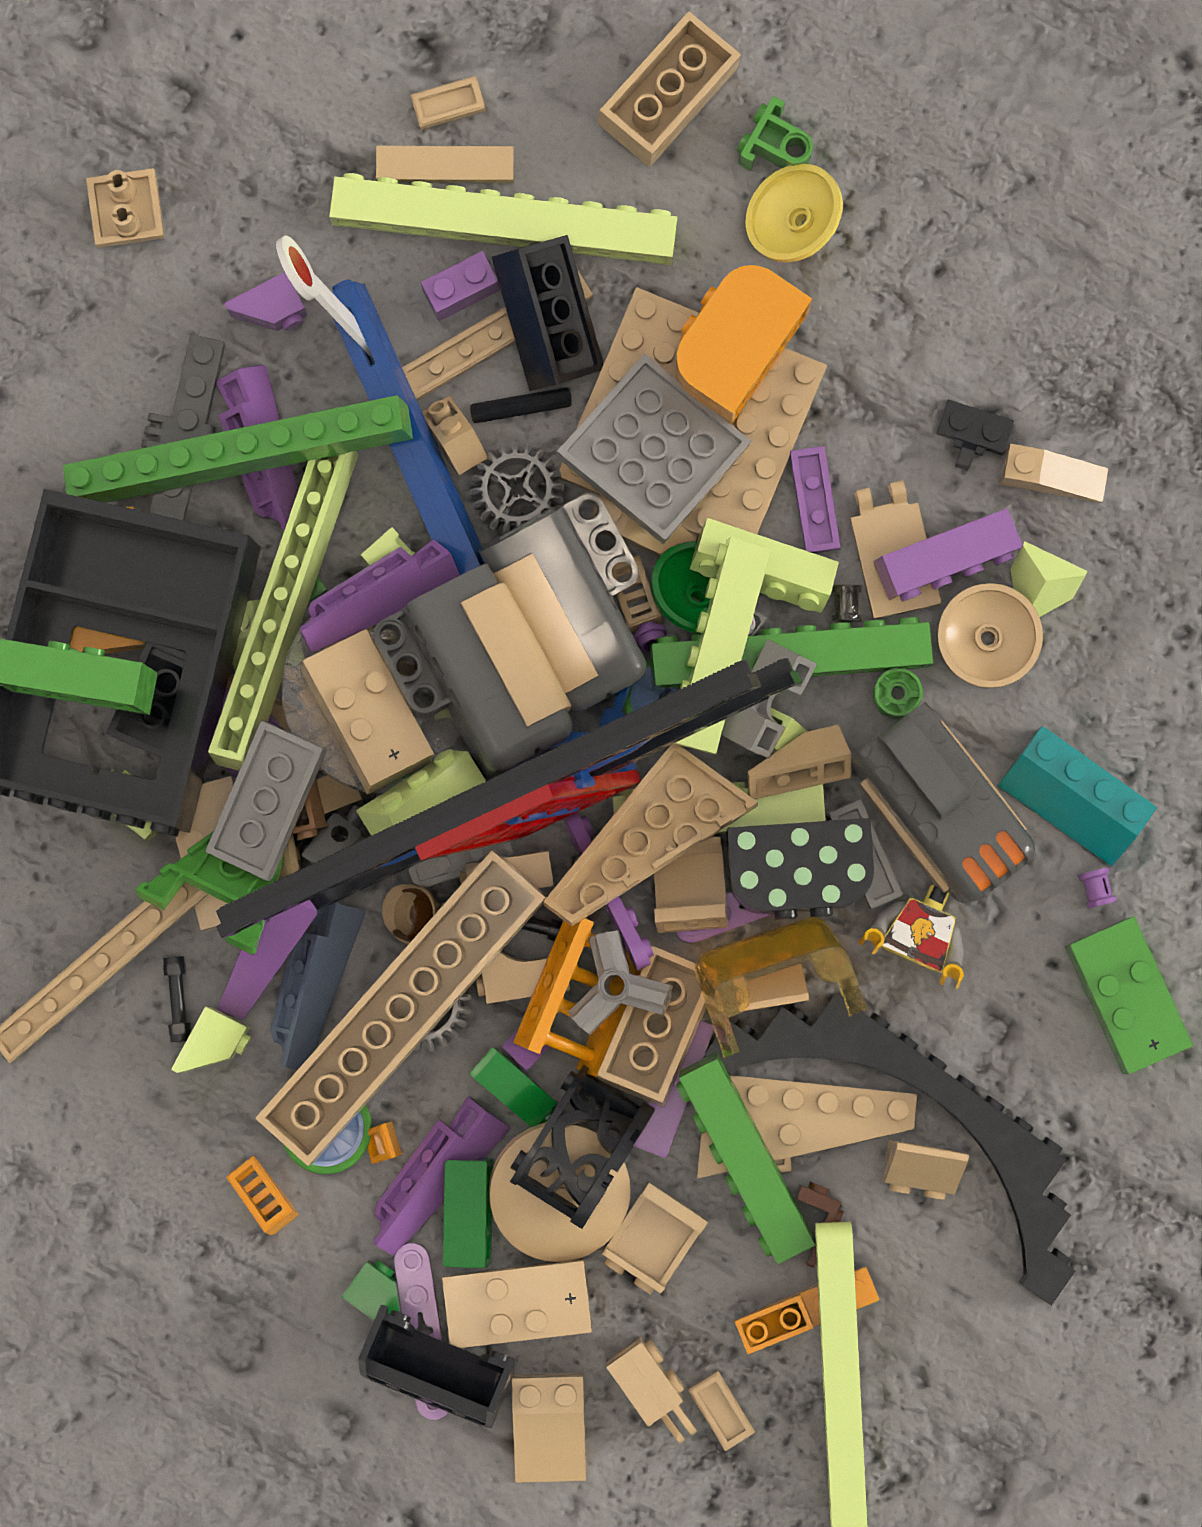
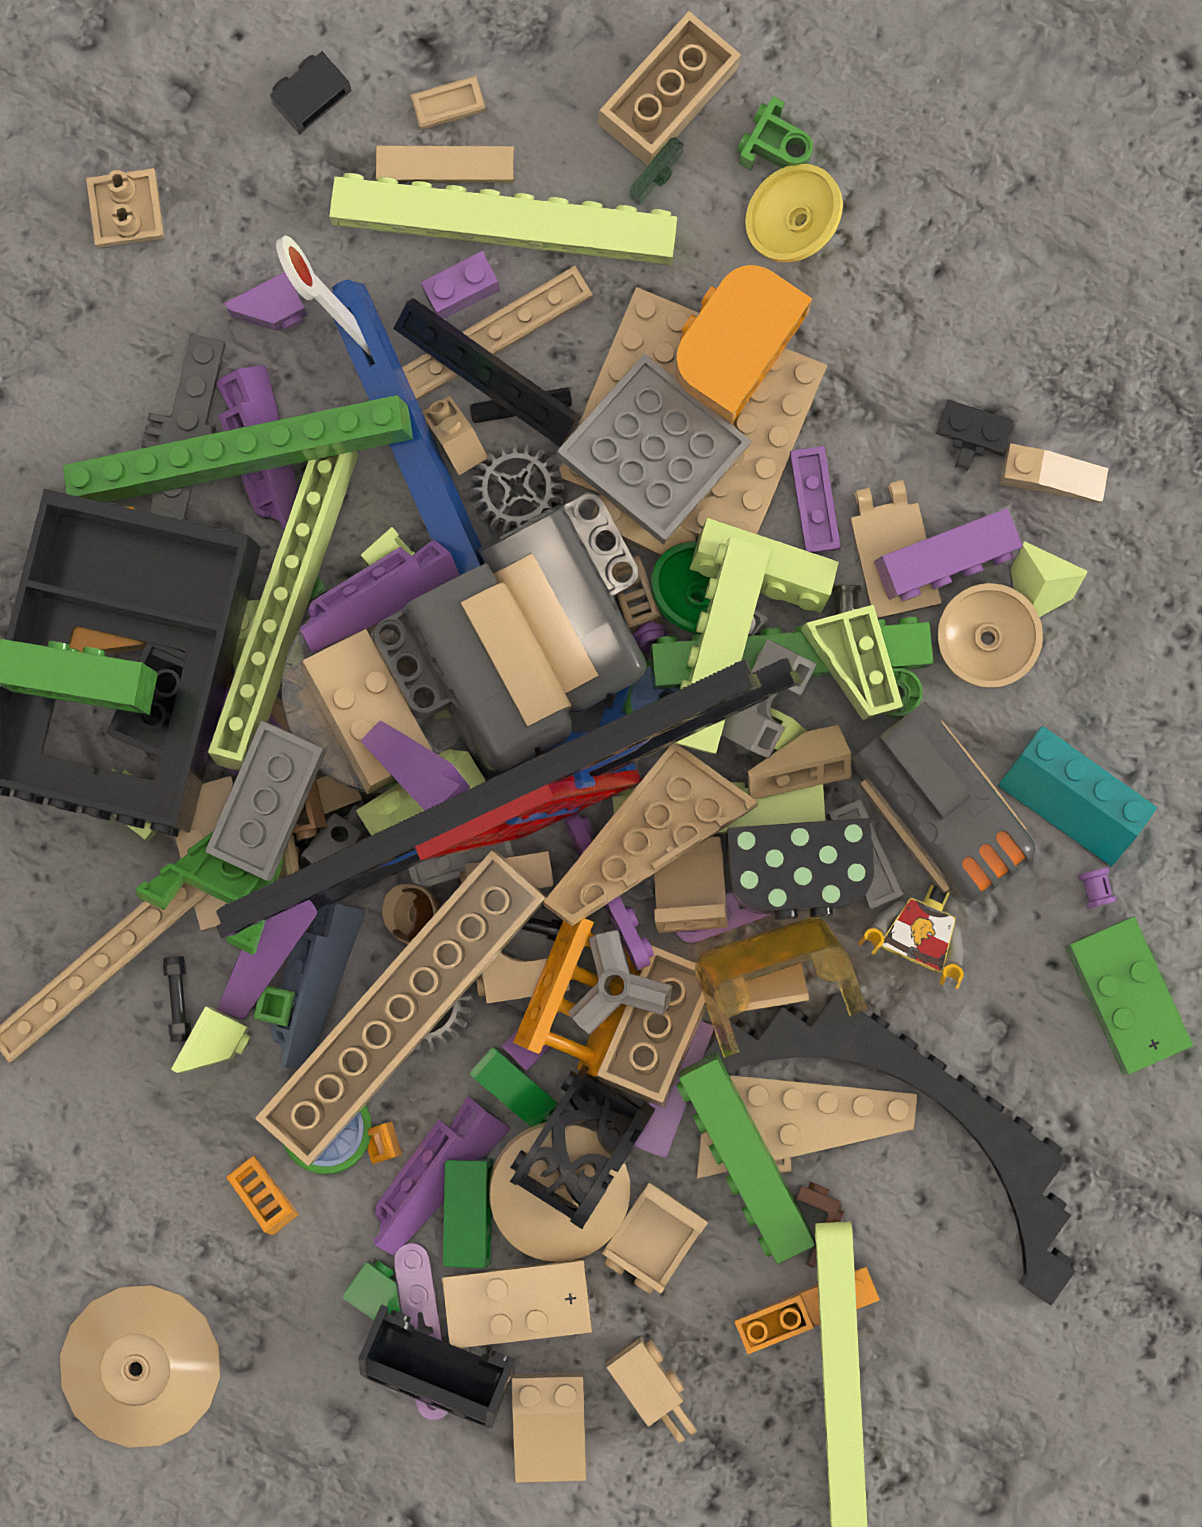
(176, 1360): none -> tan dish
(274, 1006): none -> bright green slope
(310, 91): none -> black brick
(417, 769): none -> medium lavender wedge
(486, 372): none -> black plate
(548, 313): black slope -> none
(658, 171): none -> clear green plate
(721, 1410): tan tile -> none
(857, 659): none -> yellowish green wedge
(924, 1168): tan slope -> none

